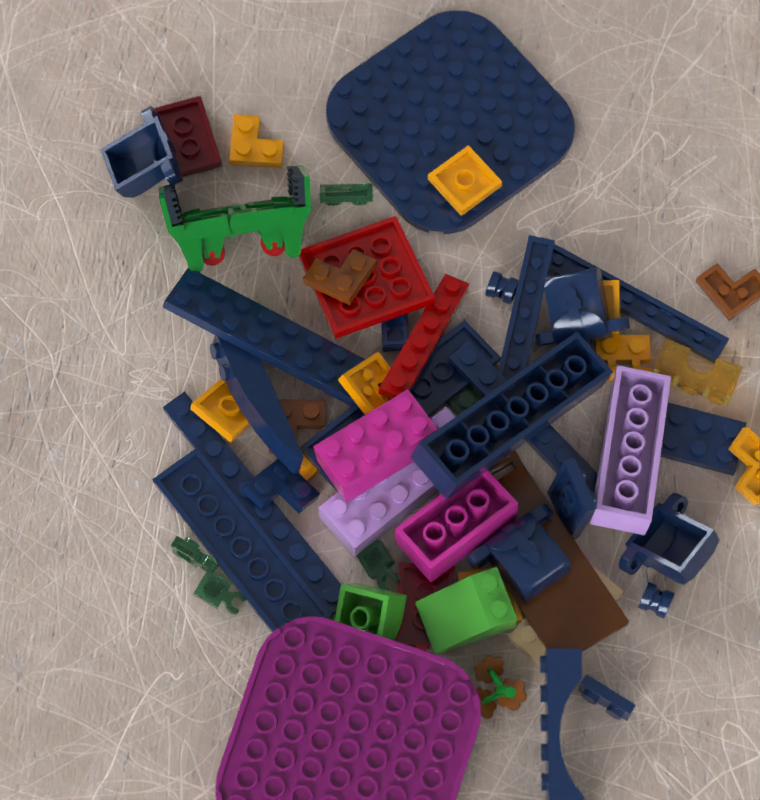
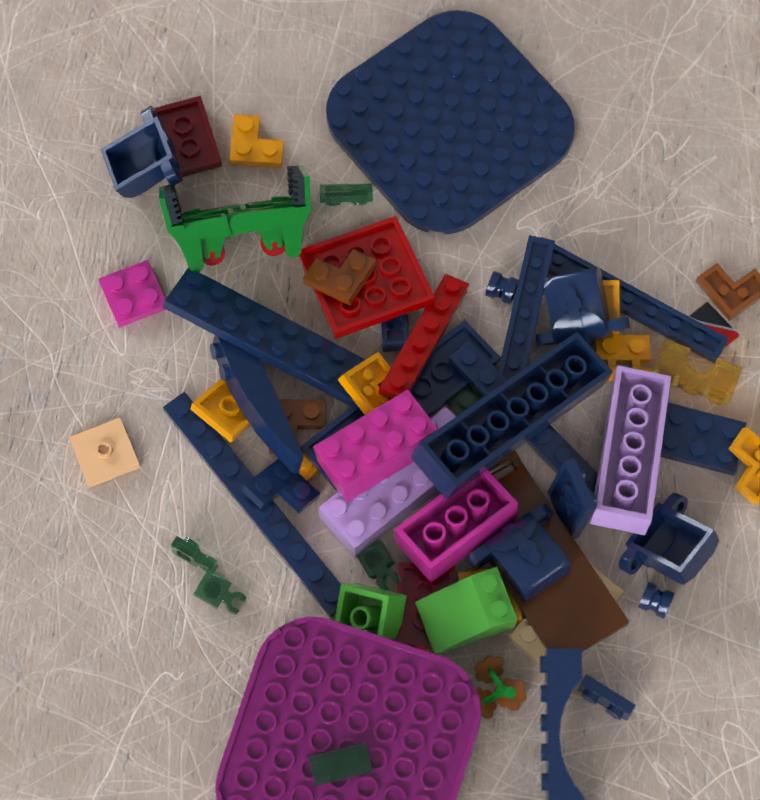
(104, 452): none -> light nougat plate
(133, 293): none -> dark pink plate
(237, 542): dark blue plate -> none
(340, 764): none -> clear green plate
(464, 180): light orange plate -> none
(711, 318): none -> black sticker

